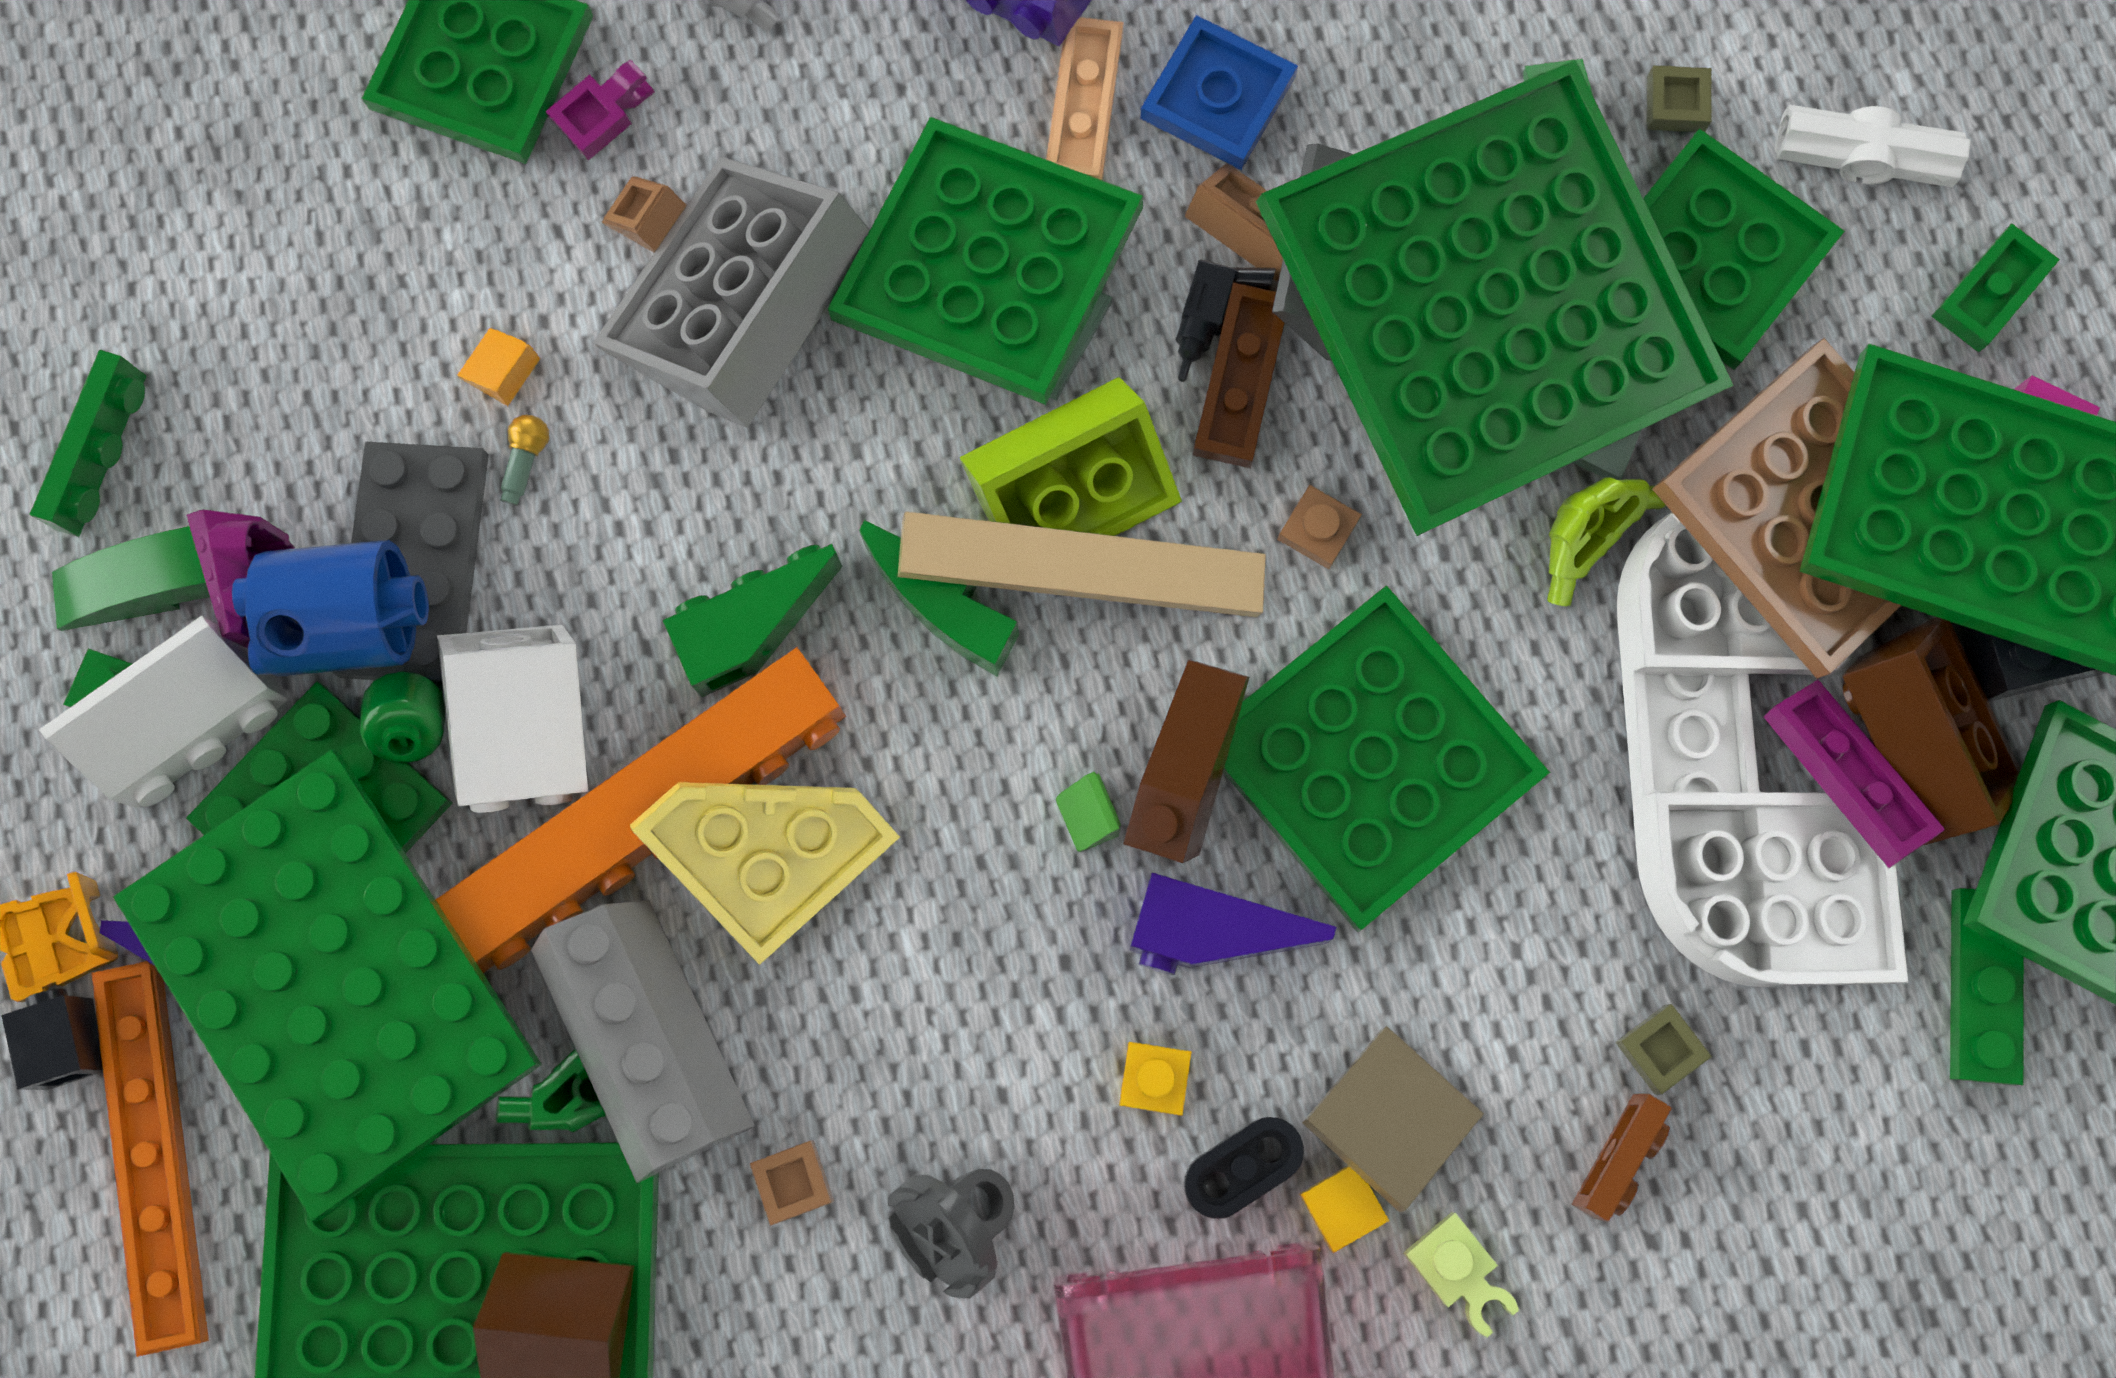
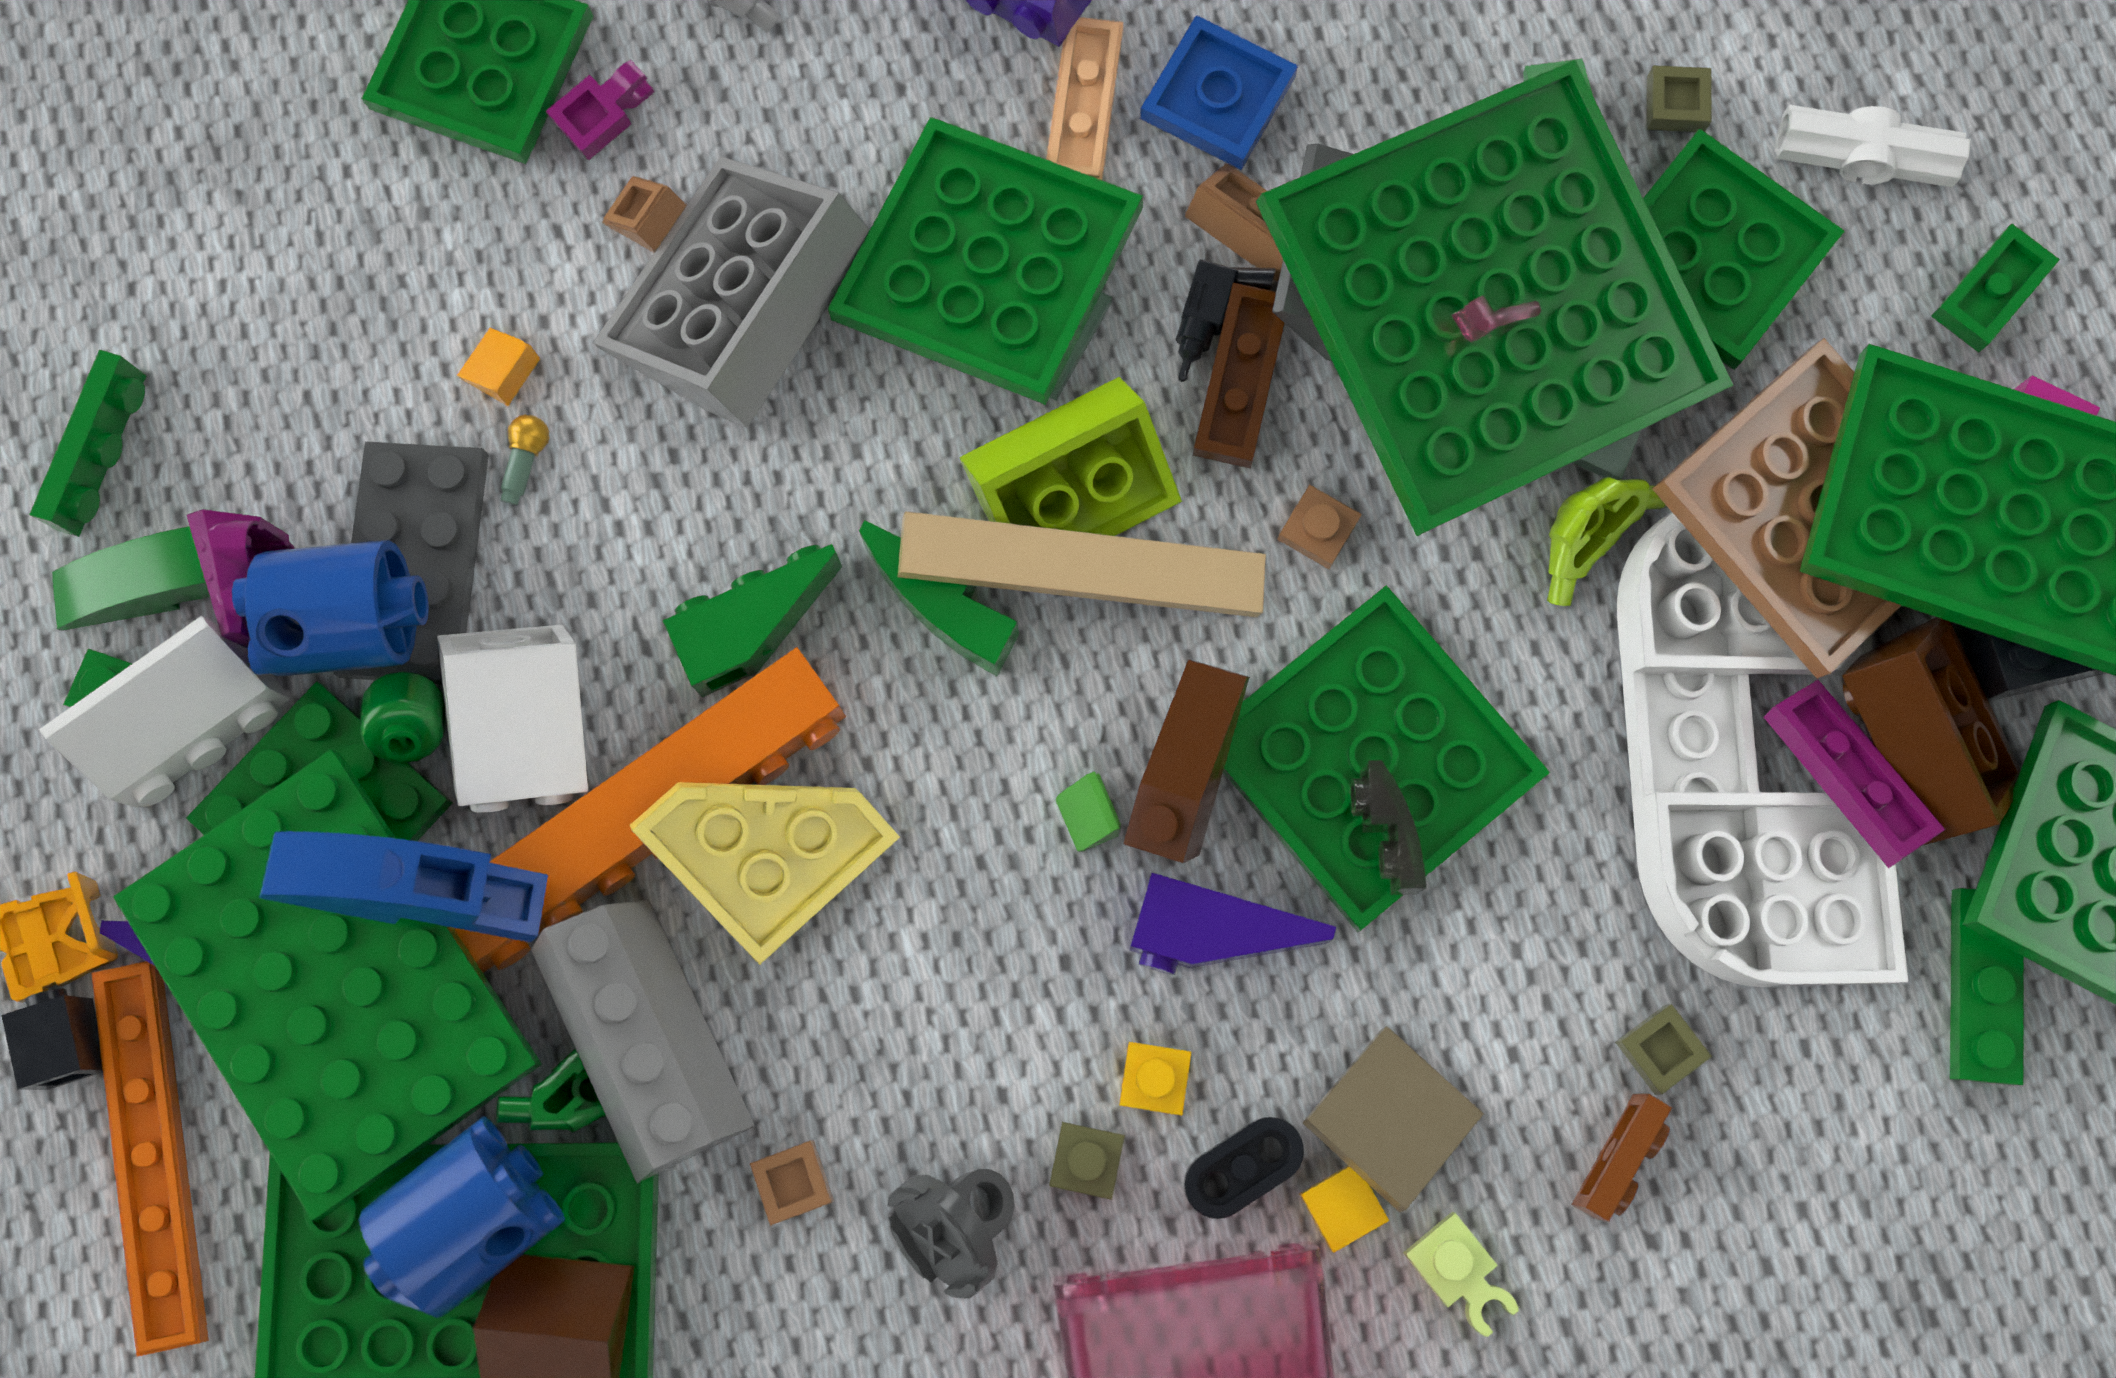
(403, 879): none -> blue slope
(456, 1221): none -> blue cylinder
(1087, 1160): none -> olive plate
(1385, 810): none -> clear smoke slope
(1479, 318): none -> clear pink hand

